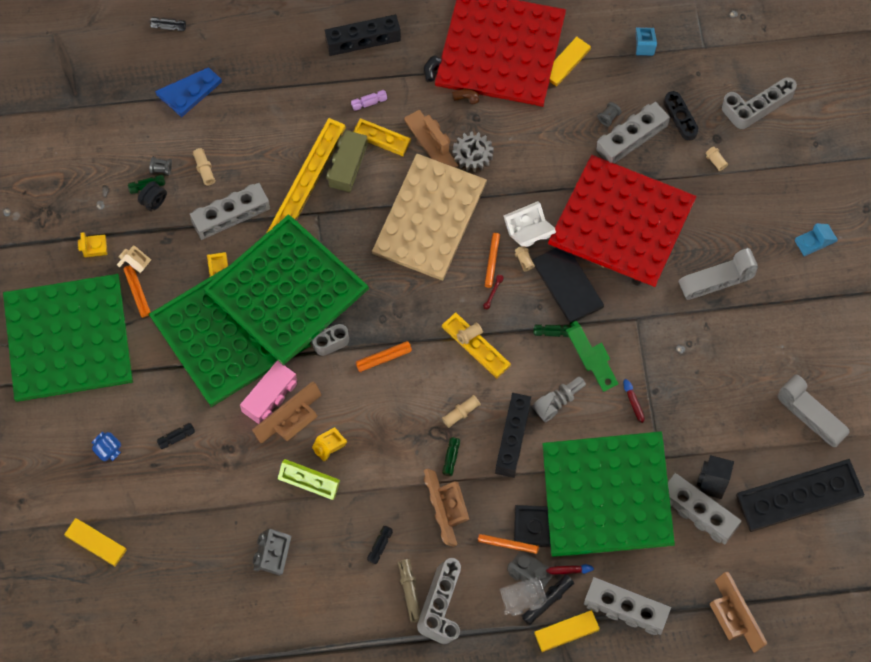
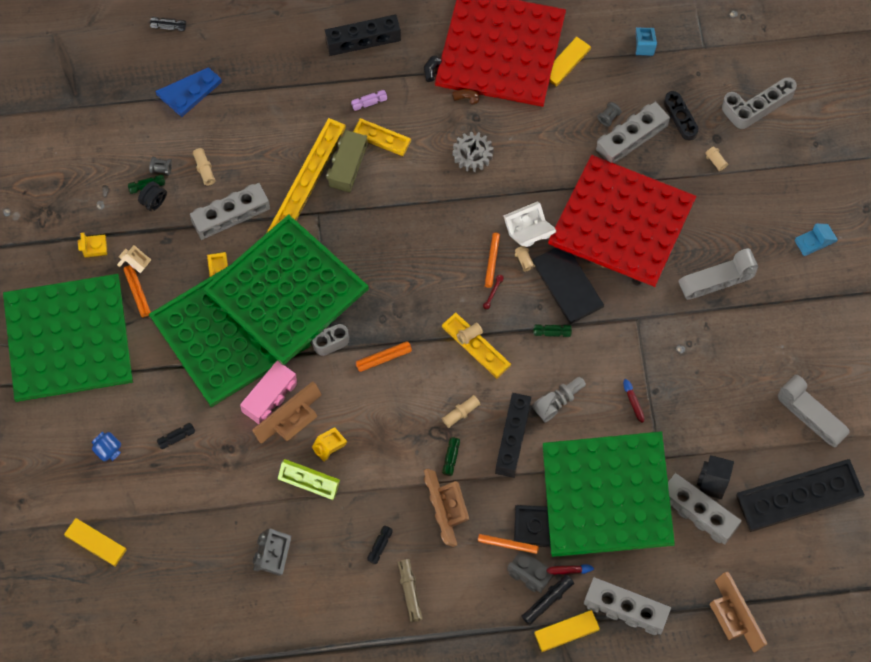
(429, 217): tan plate -> none
(430, 137): medium nougat bracket -> none
(442, 598): light grey beam -> none
(523, 595): clear bracket -> none
(593, 358): green piece -> none

